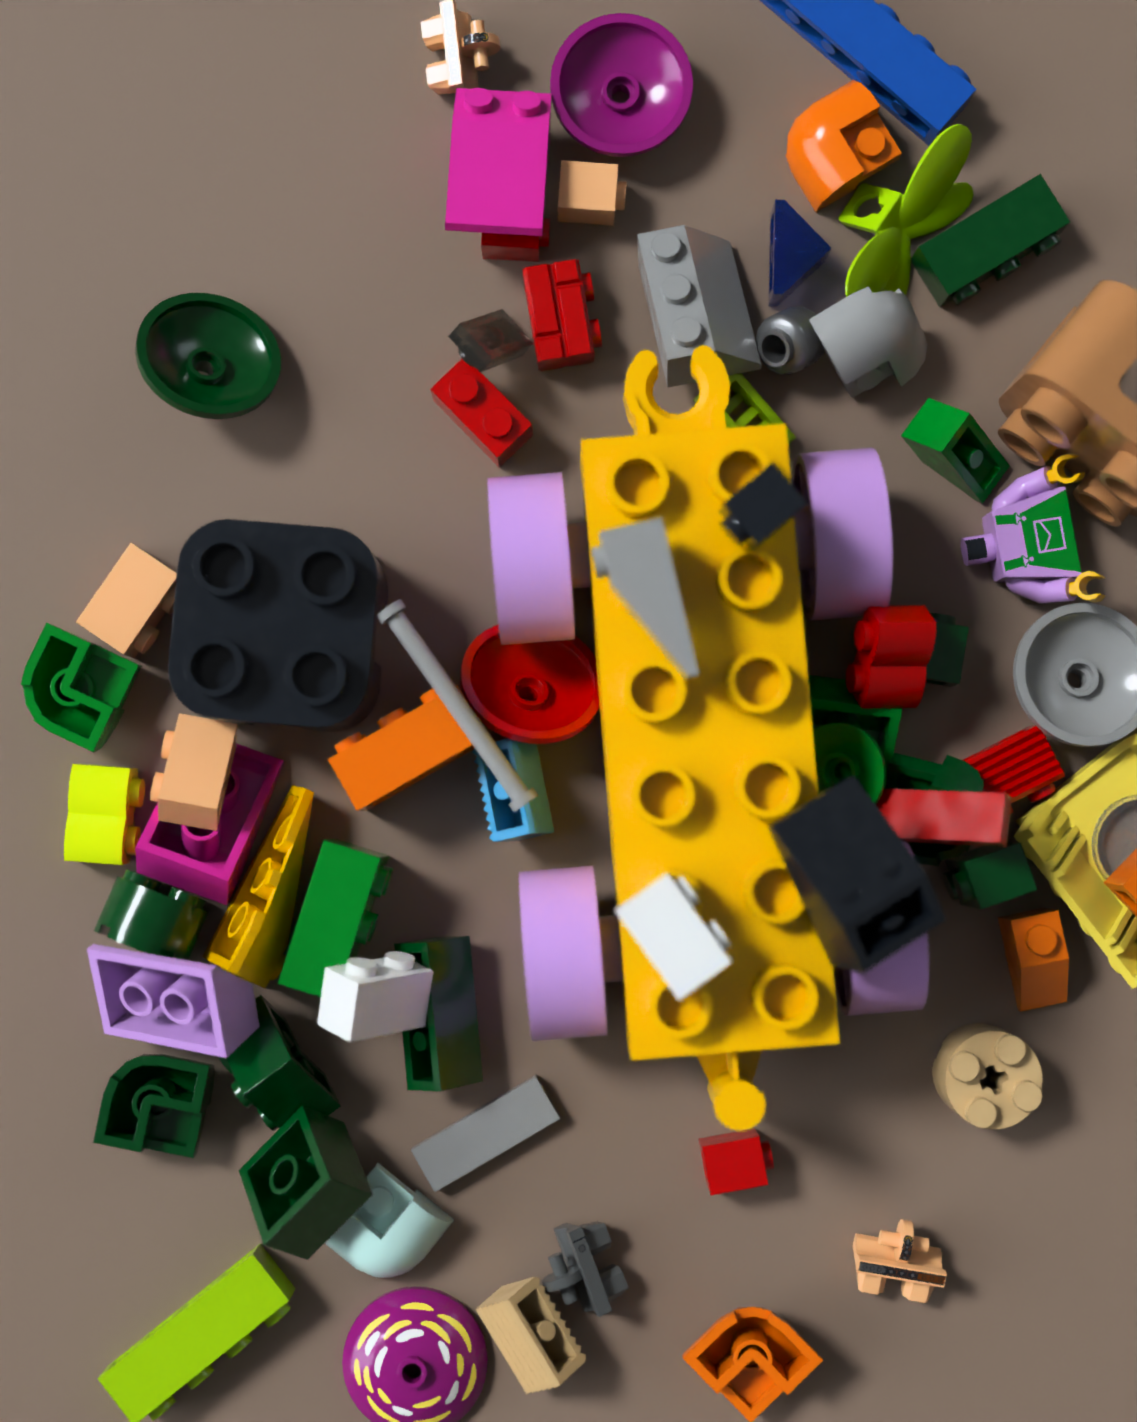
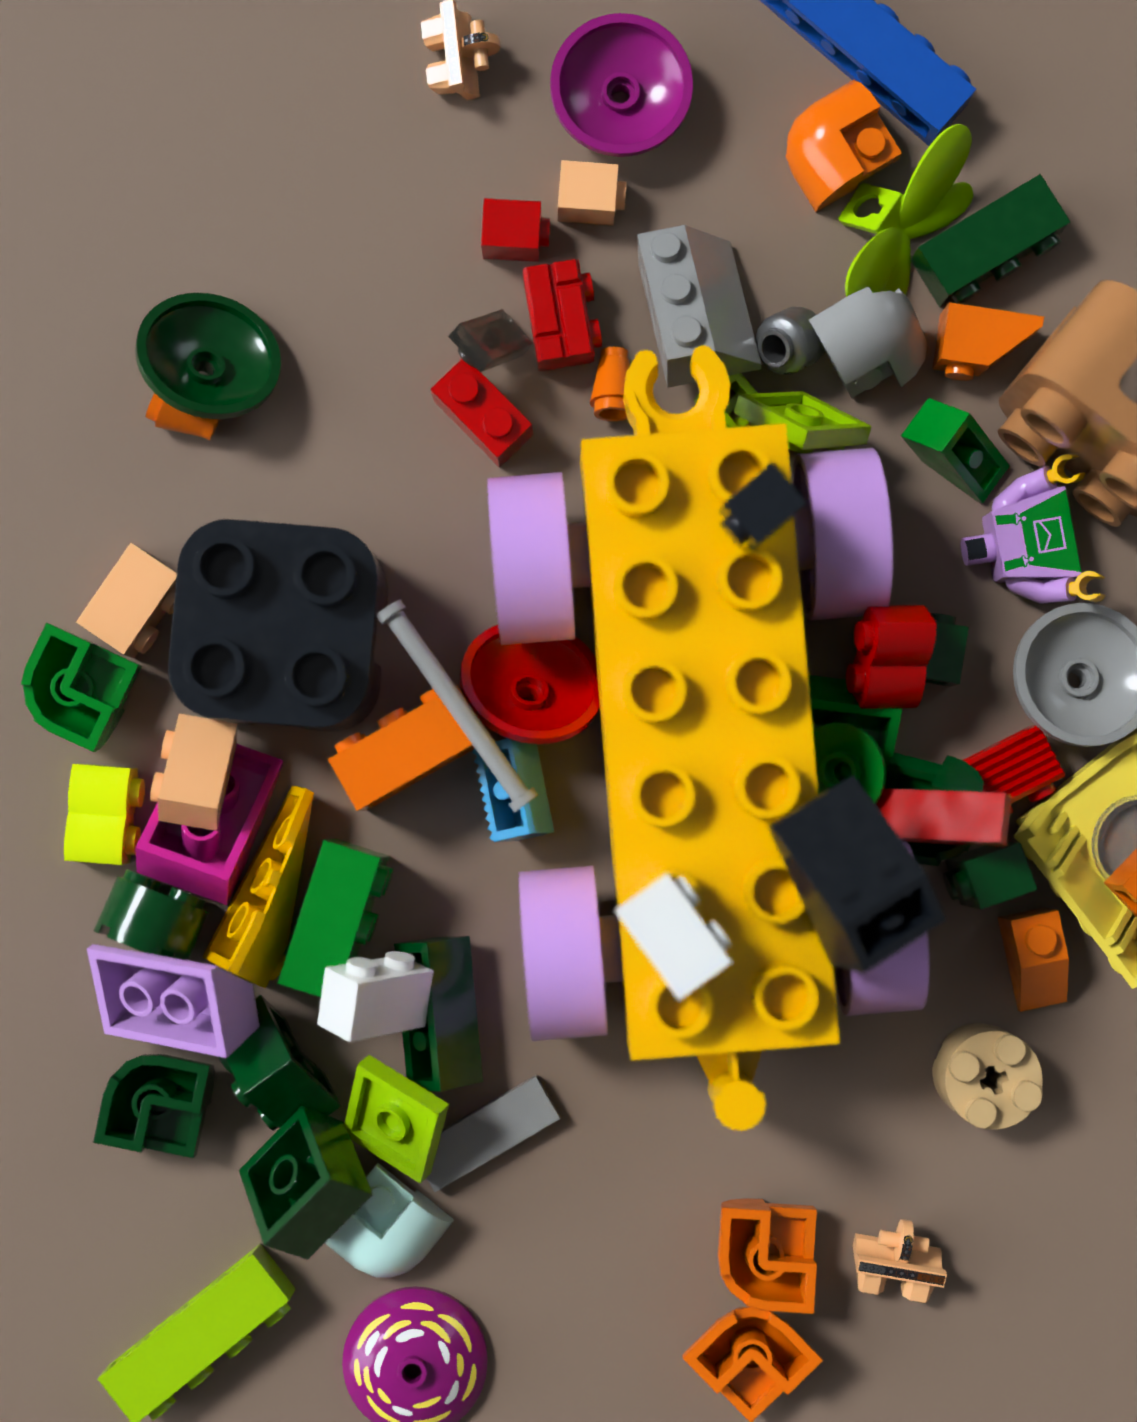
(175, 420): none -> orange cone
(395, 1118): none -> lime plate
(498, 161): dark pink slope -> none
(531, 1335): tan brick -> none
(593, 1286): dark grey hips -> none
(610, 384): none -> orange cone
(645, 582): light grey slope -> none
(735, 1161): red brick -> none
(769, 1254): none -> orange brick
(793, 252): clear blue slope -> none
(808, 420): none -> lime plate
(978, 337): none -> orange slope

